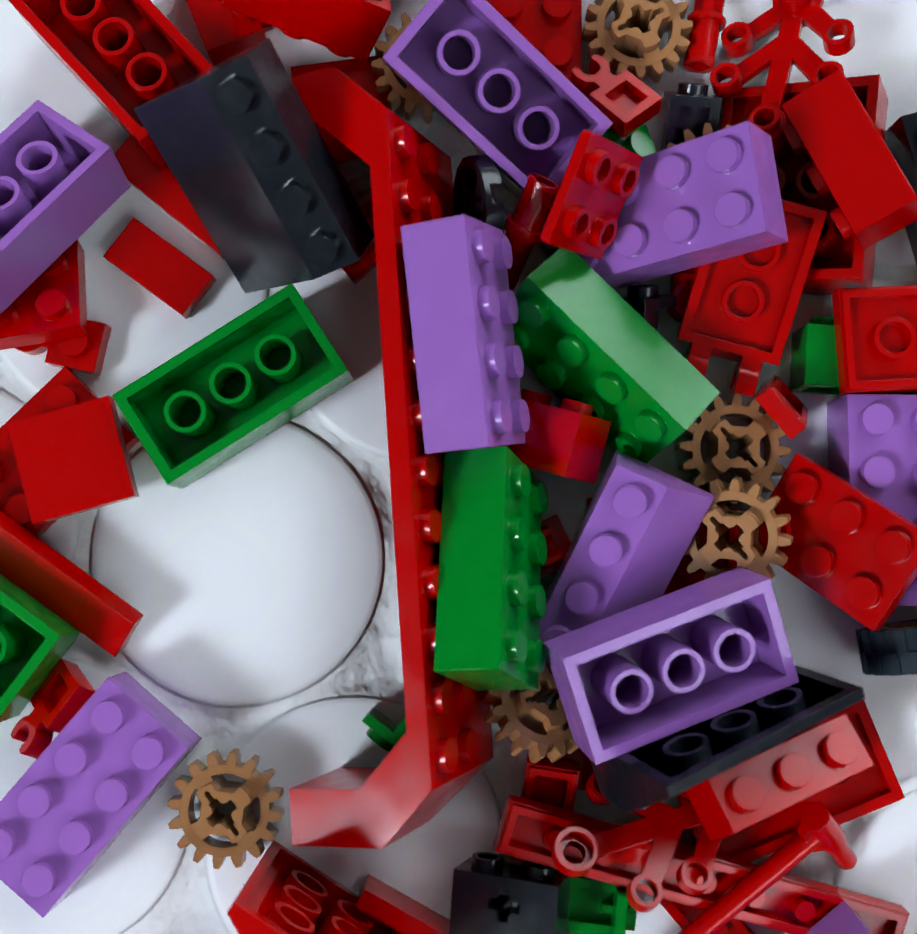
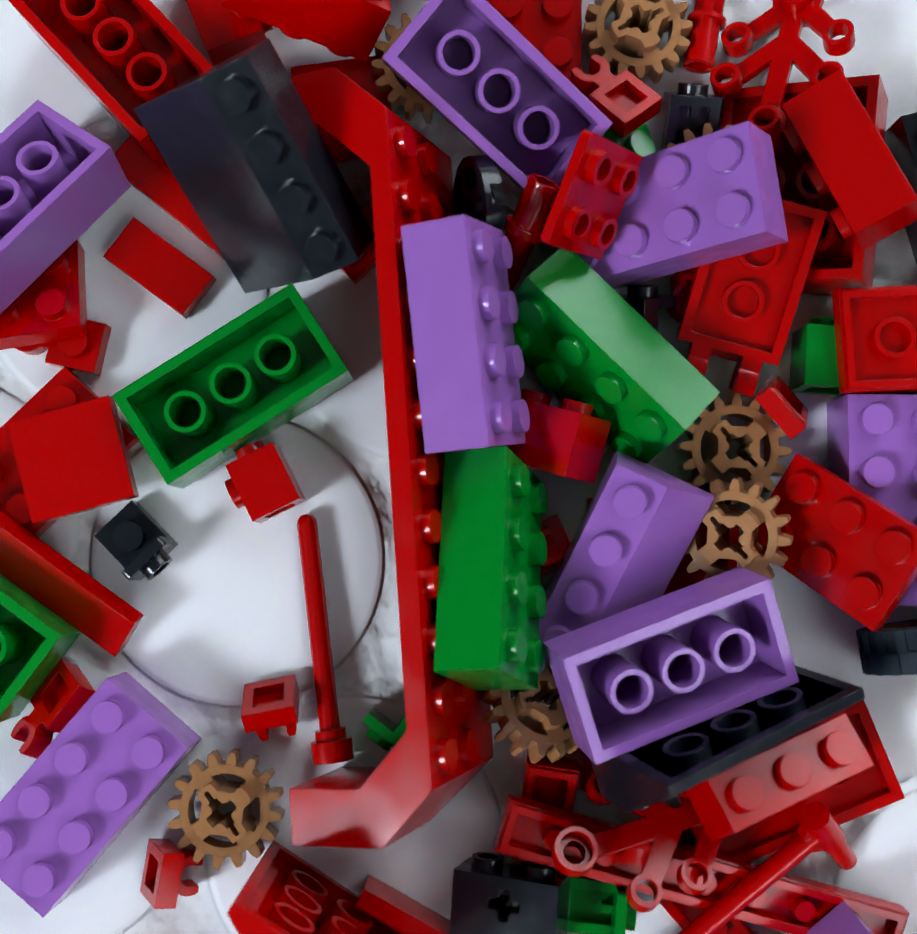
(137, 542): none -> black bracket
(163, 873): none -> red tile
(262, 481): none -> red brick
(270, 705): none -> red tile
(330, 741): none -> red piece

